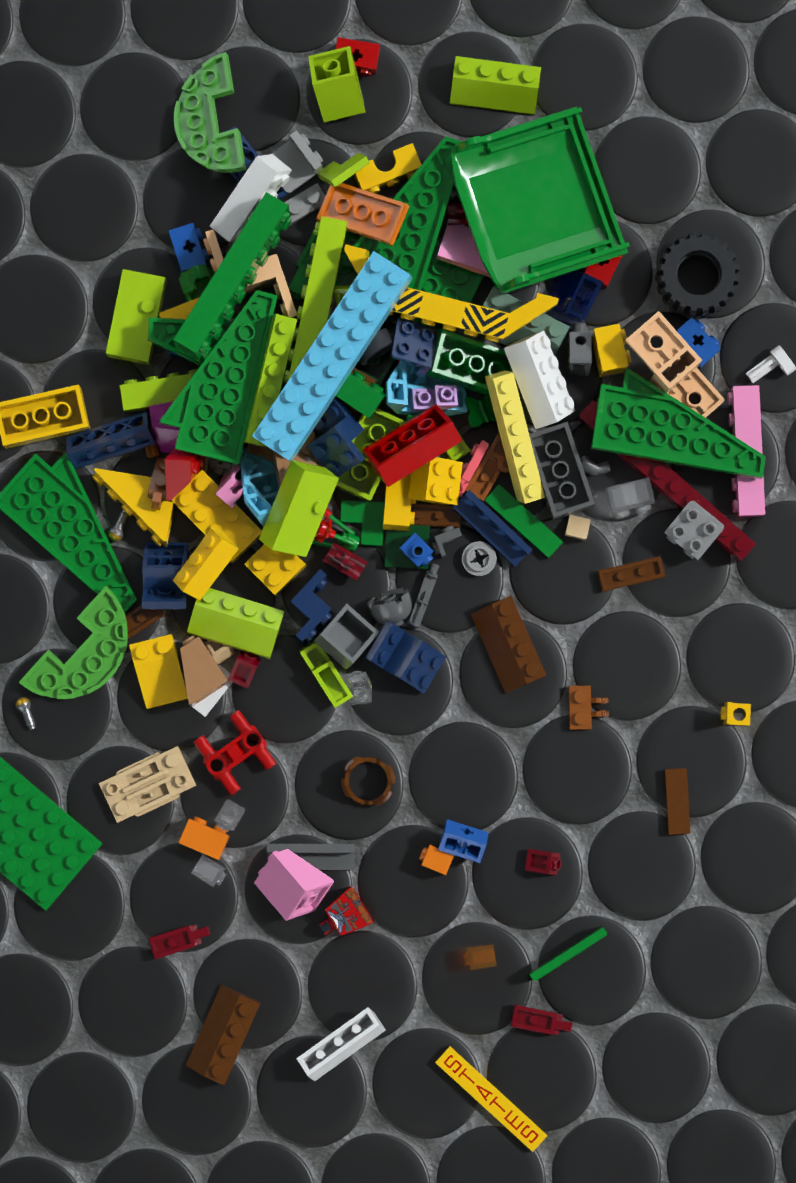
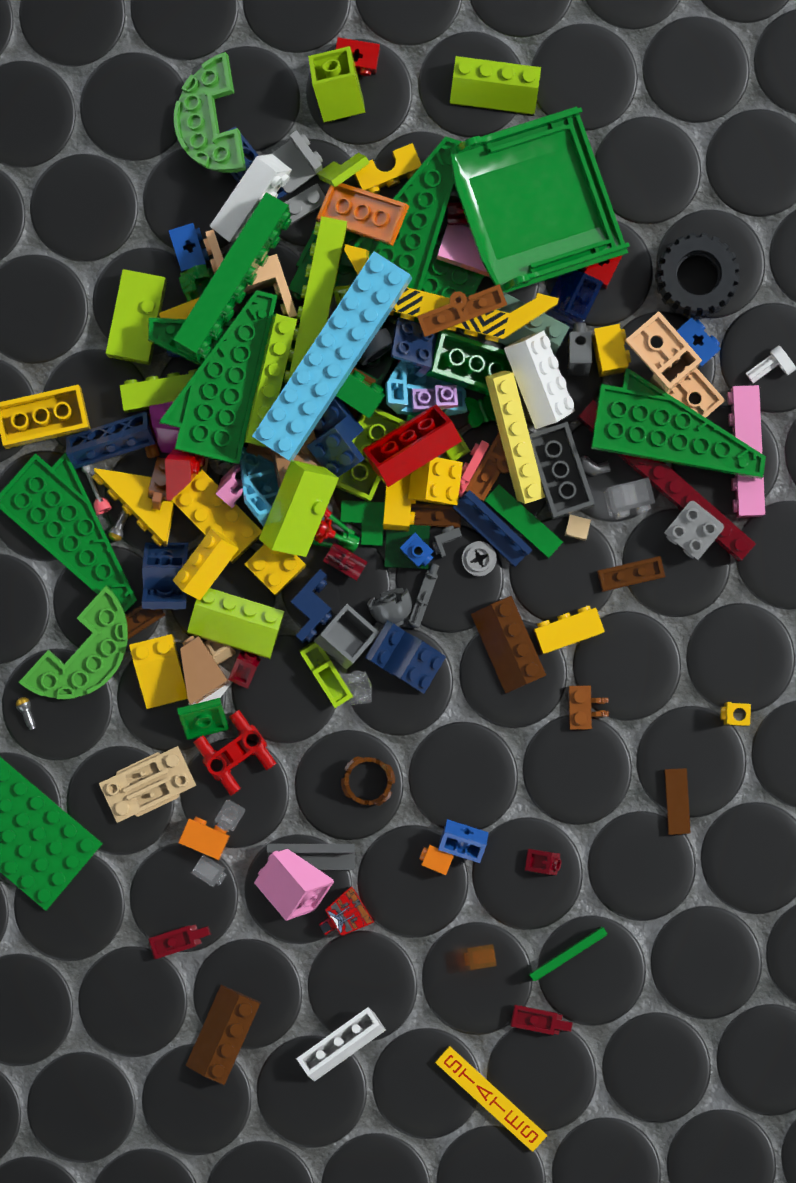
(101, 504): none -> hinge
(203, 718): none -> green tile
(462, 309): none -> dark orange hinge
(568, 629): none -> yellow brick

